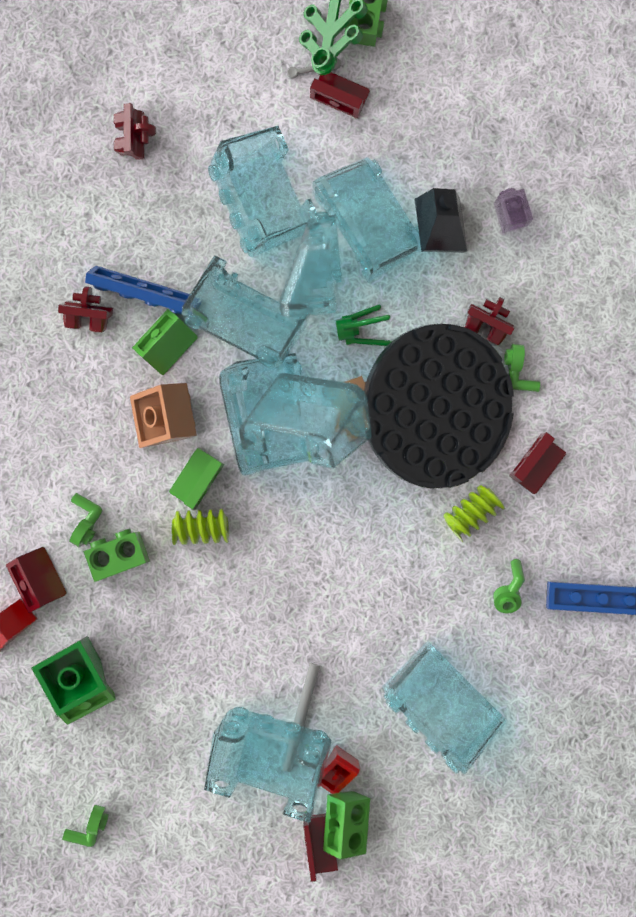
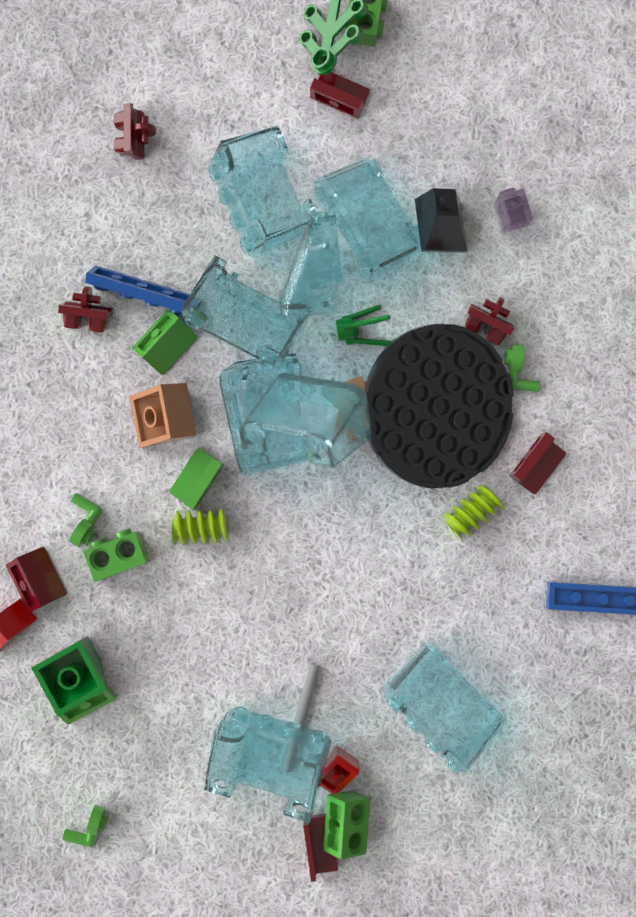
(292, 72): light grey hinge -> none
(510, 593): bright green plate -> none

